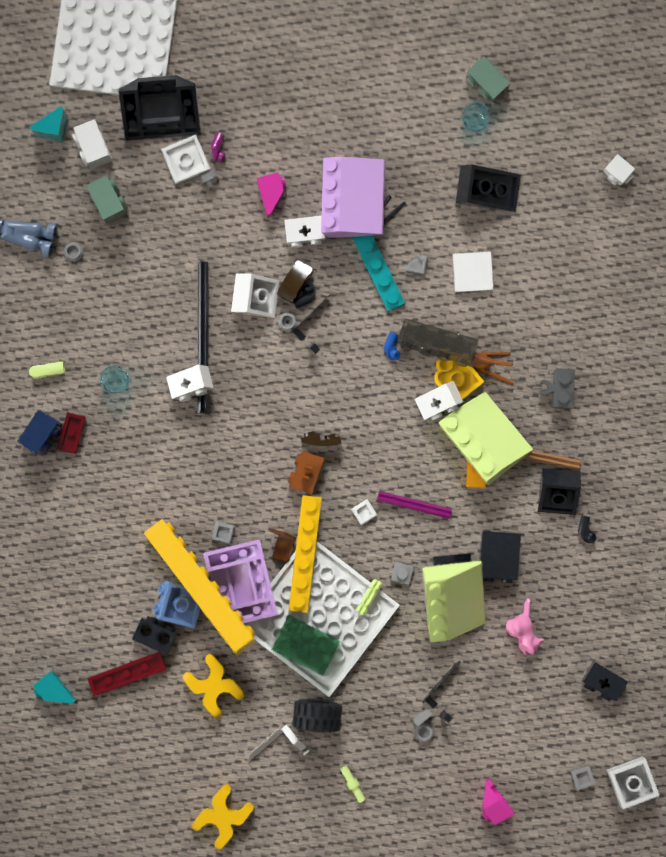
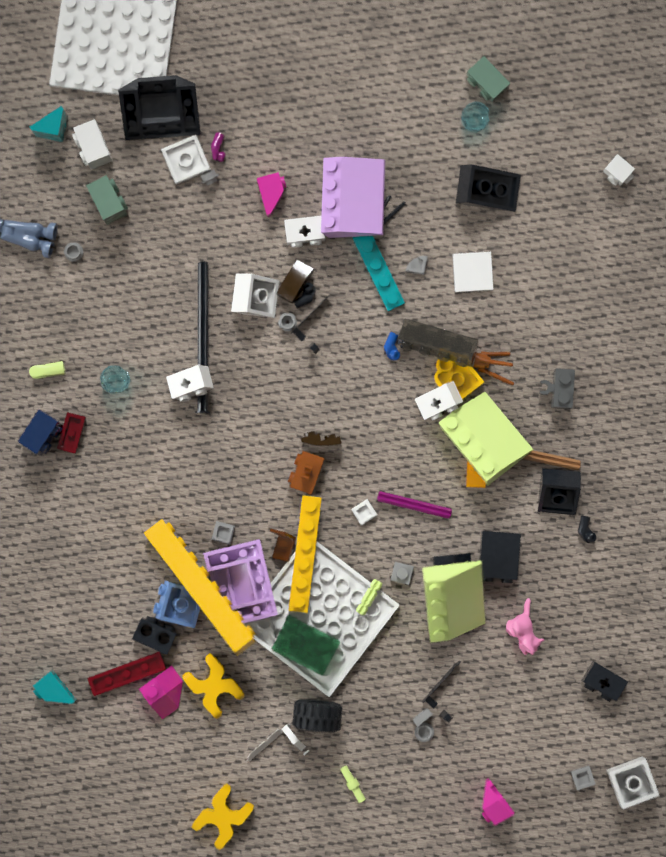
(164, 692): none -> dark pink slope

